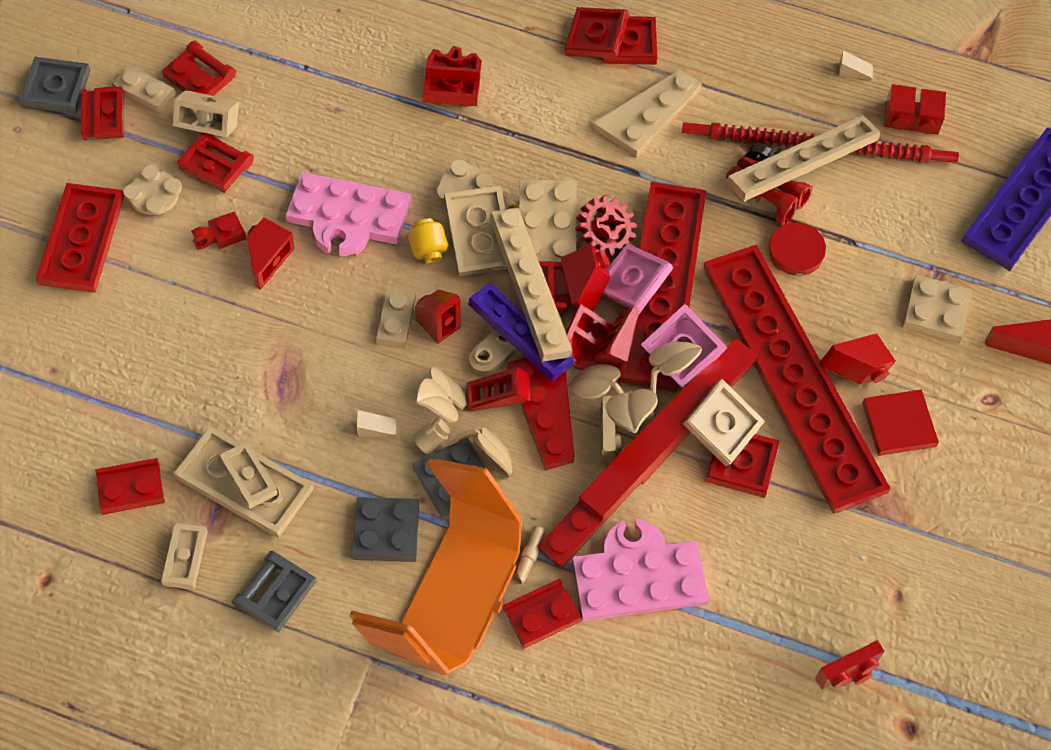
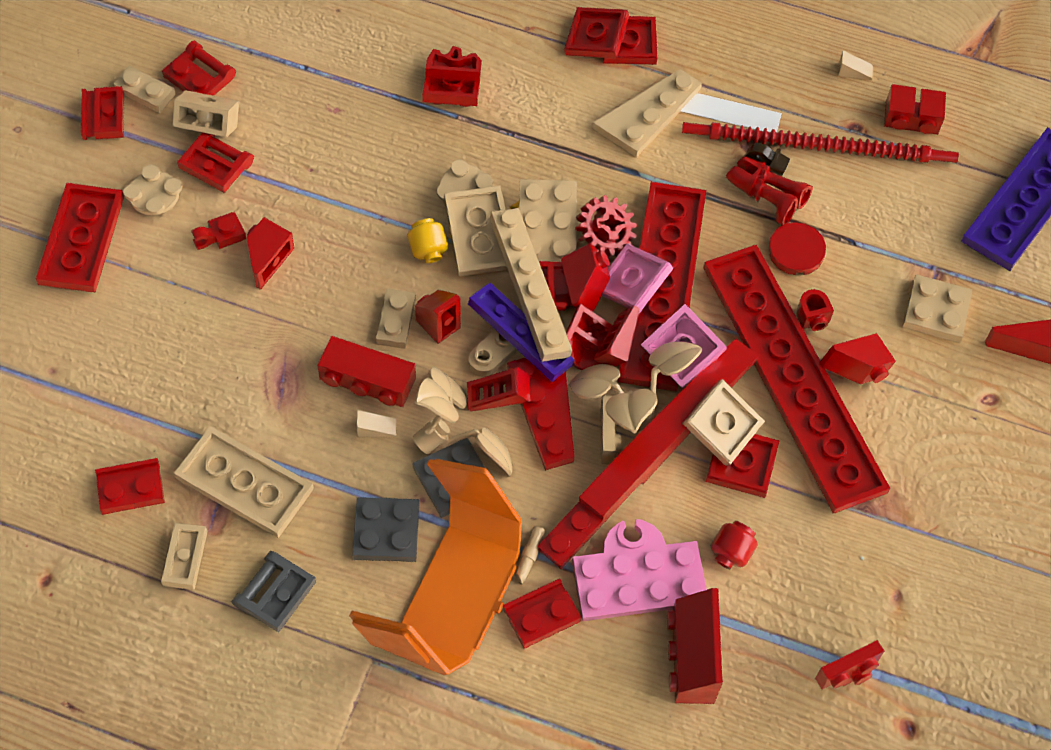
(54, 85): dark grey plate -> none
(248, 474): tan plate -> none
(347, 212): bright pink plate -> none
(366, 372): none -> red brick
(695, 648): none -> red slope
(732, 112): none -> white sticker
(734, 545): none -> red head
(803, 158): tan plate -> none
(814, 310): none -> red plate
(900, 422): red tile -> none

